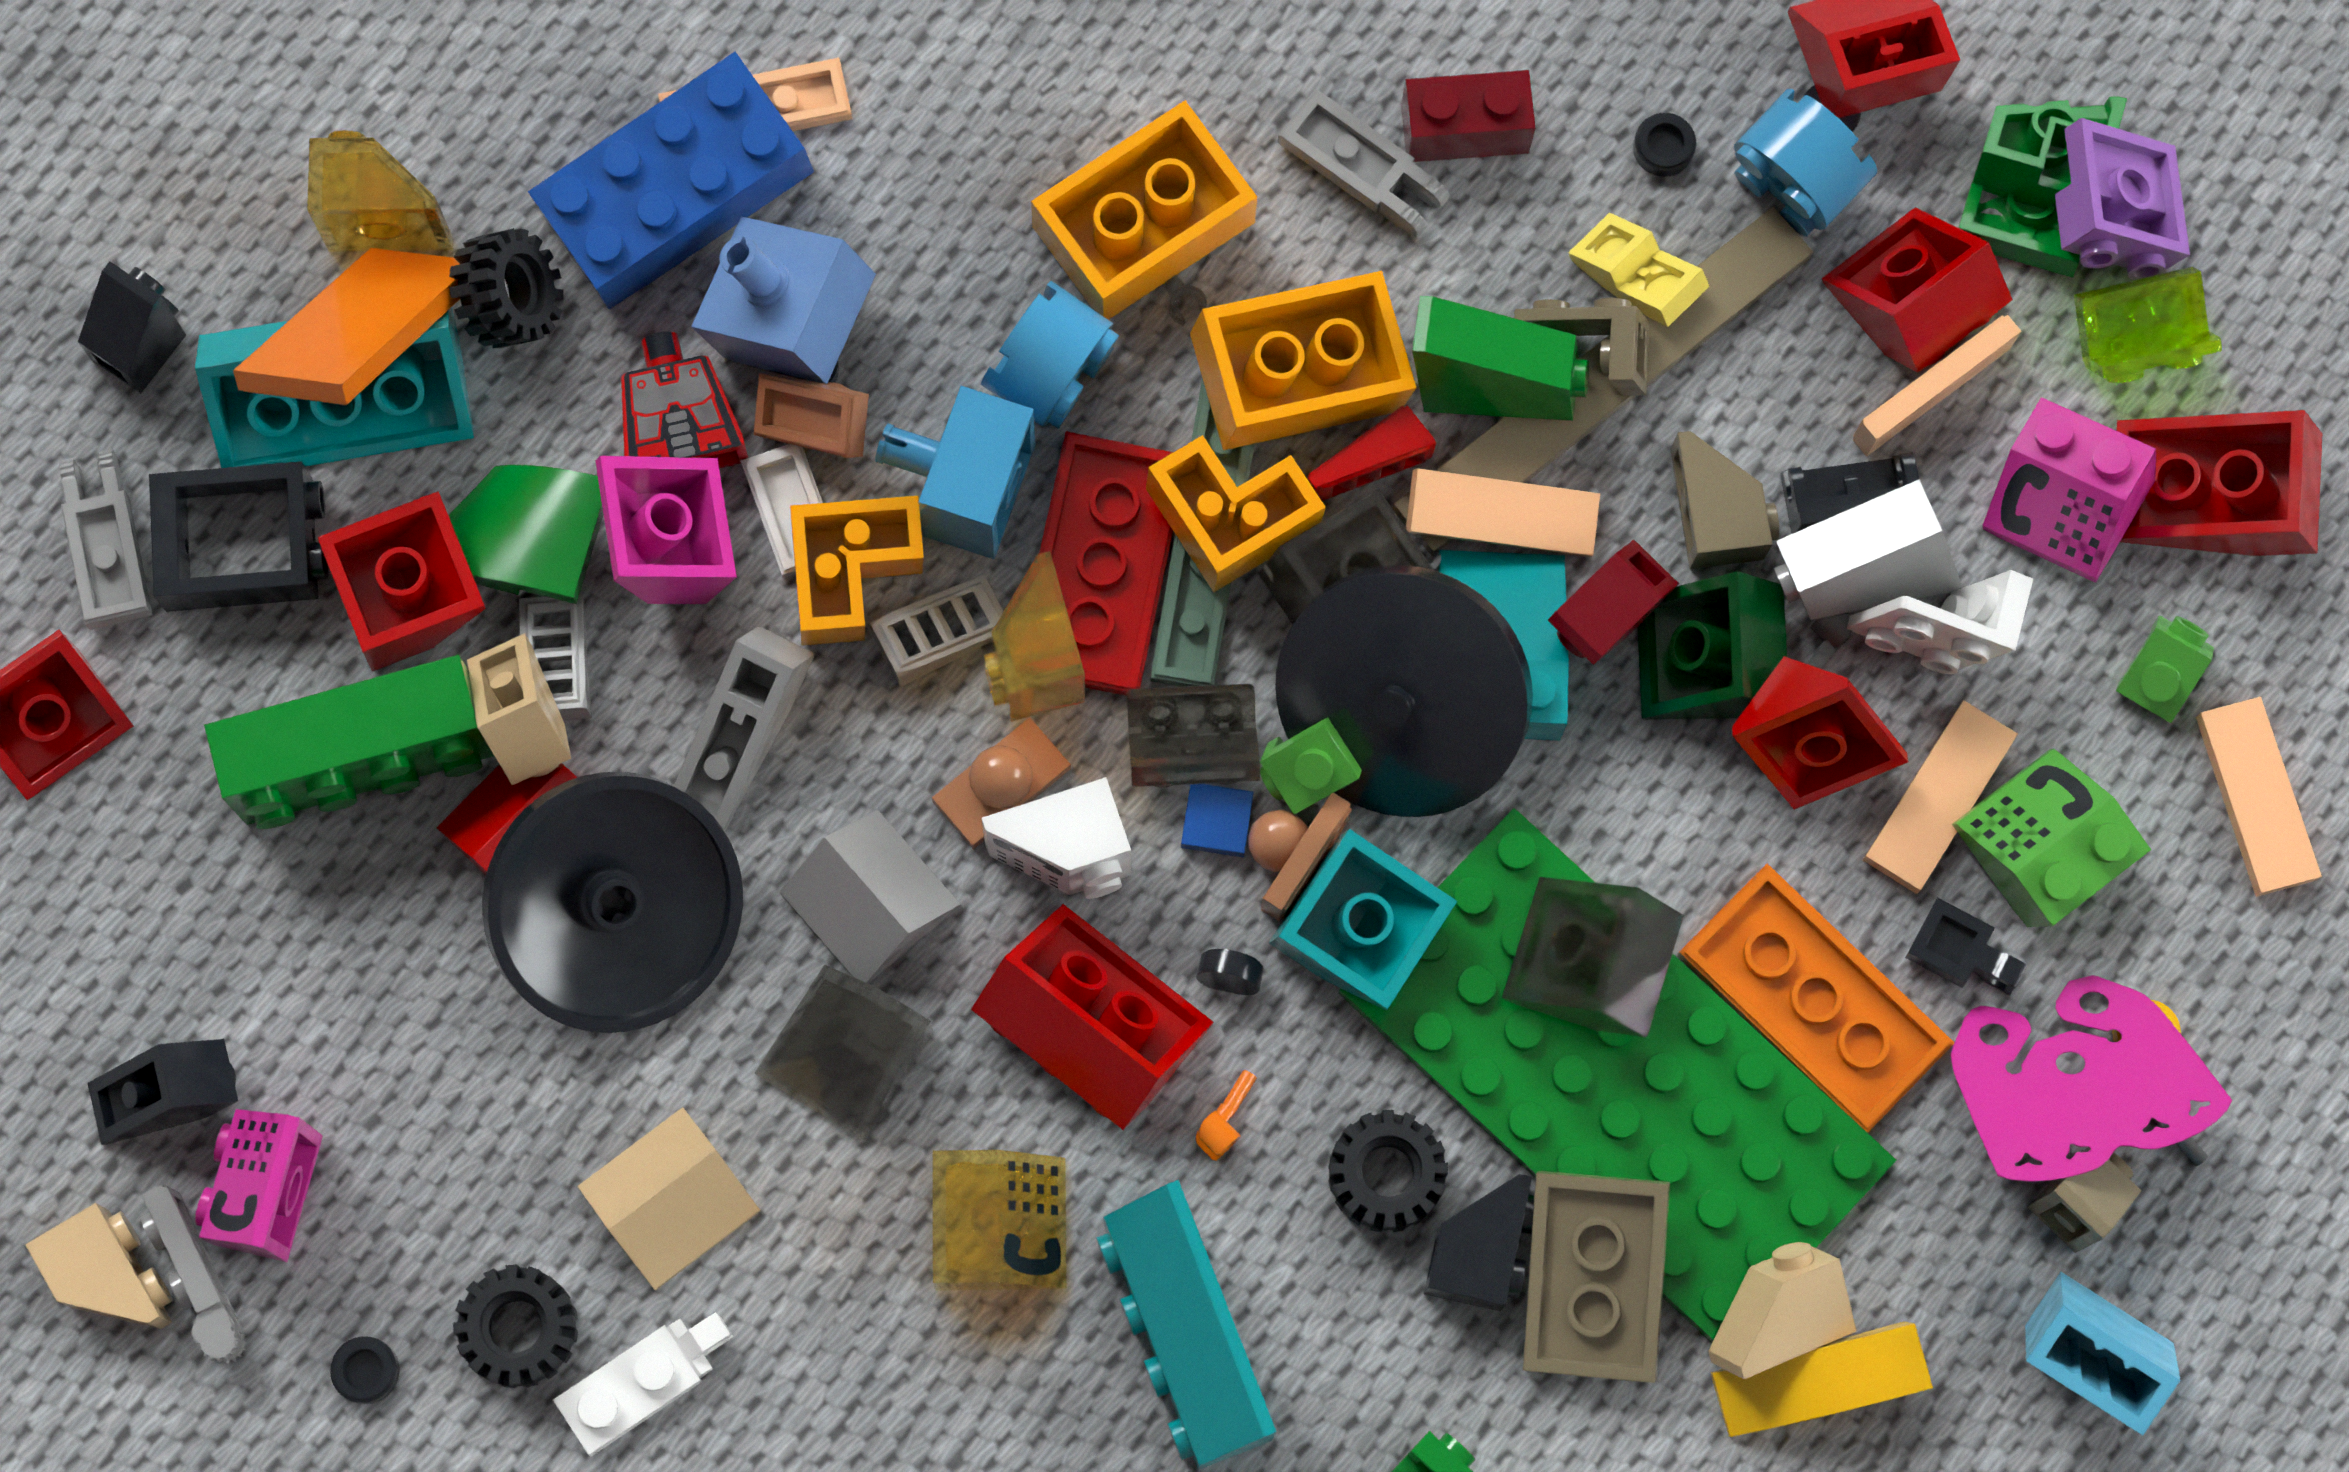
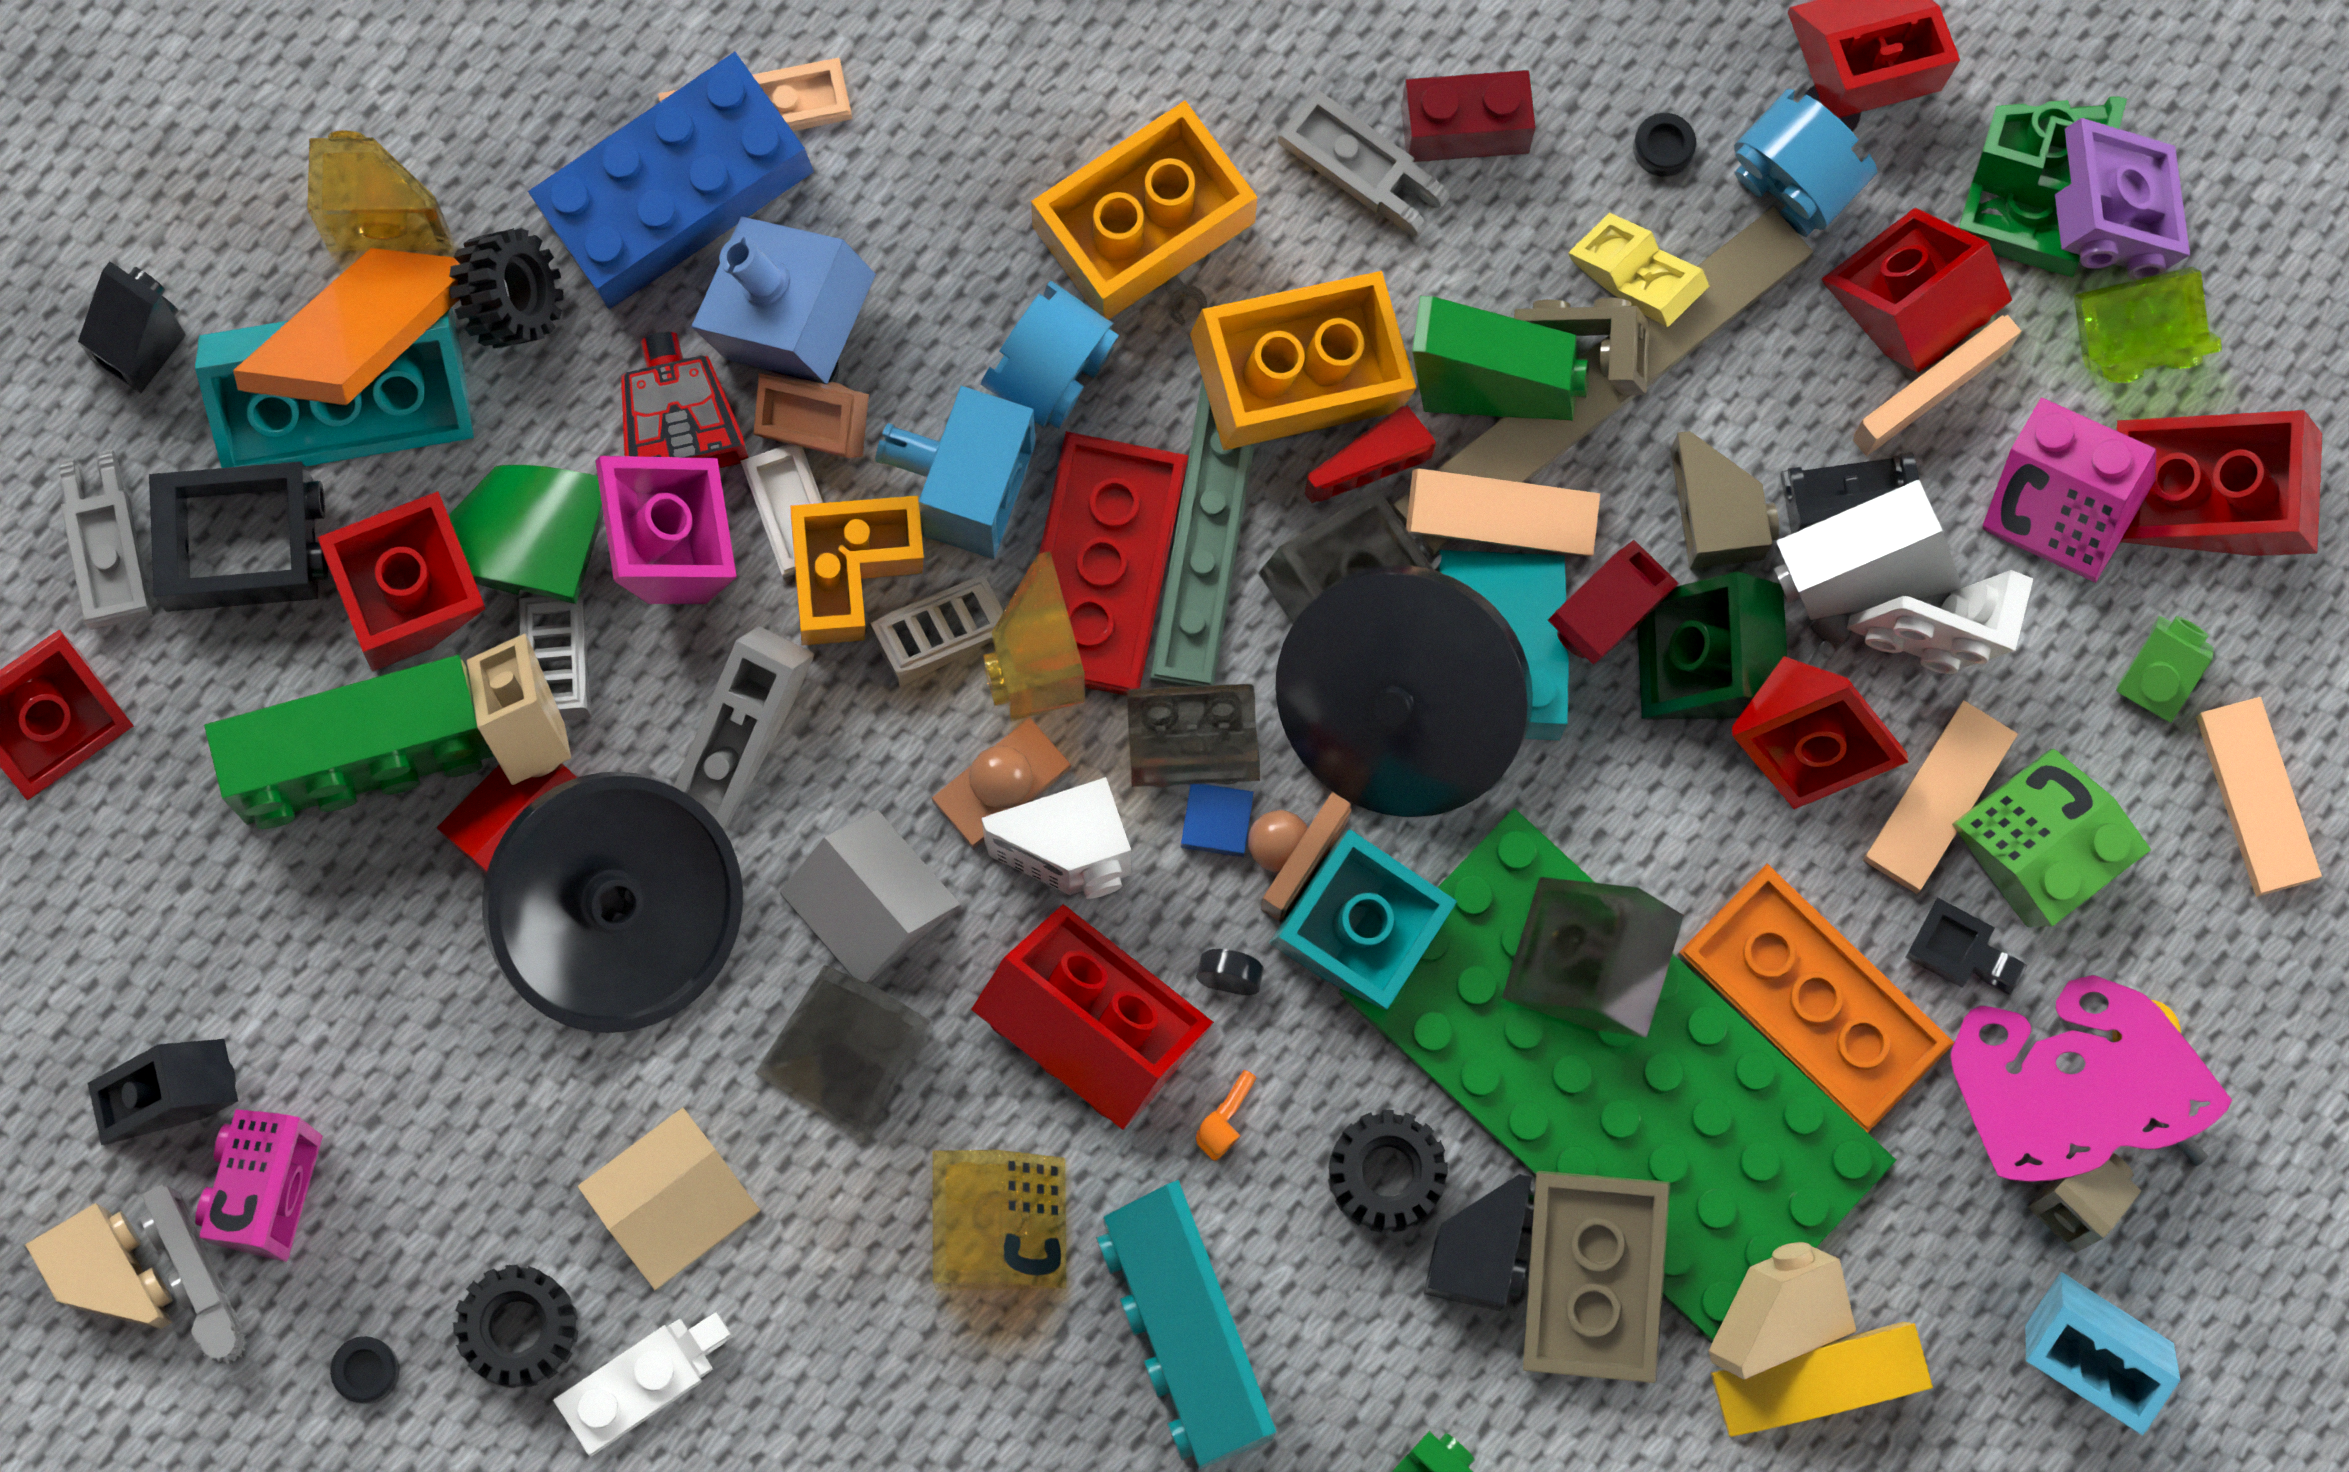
(1227, 525): light orange brick -> none
(1308, 766): bright green bracket -> none

